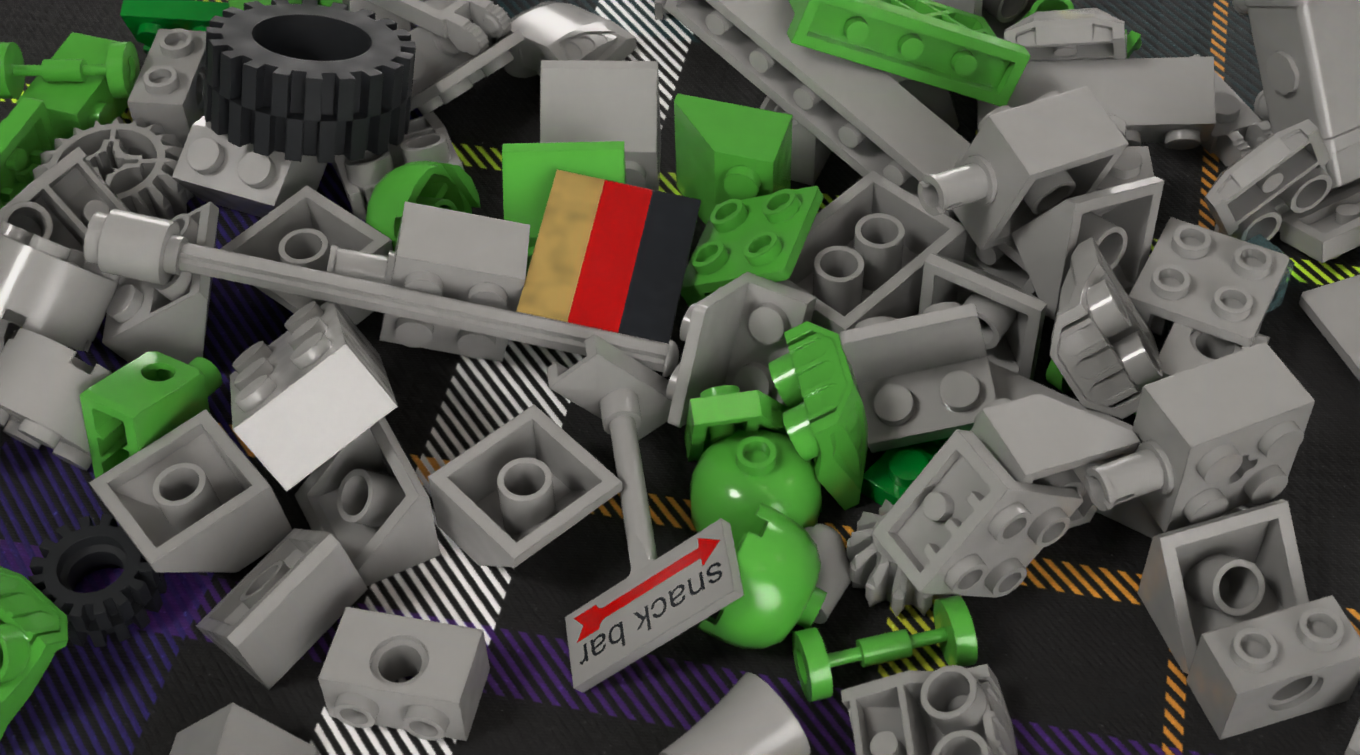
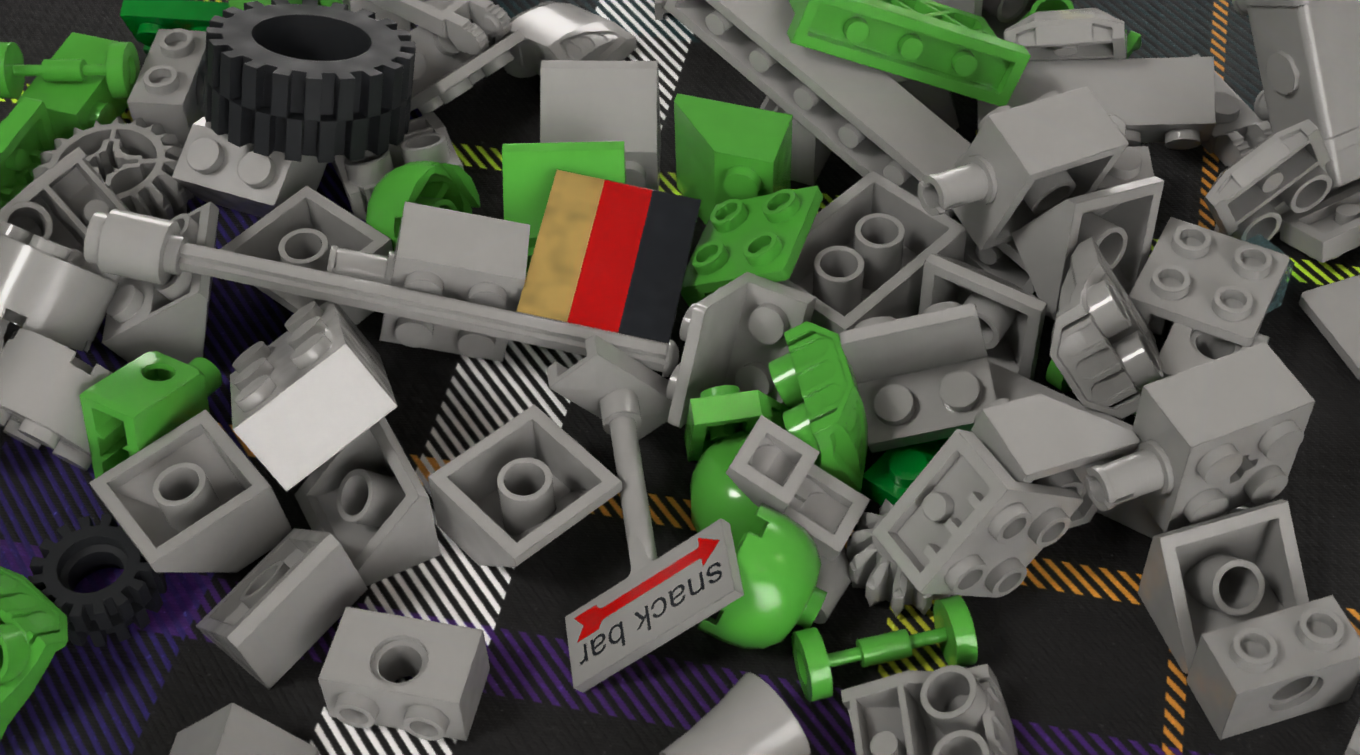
(780, 472): none -> light grey slope

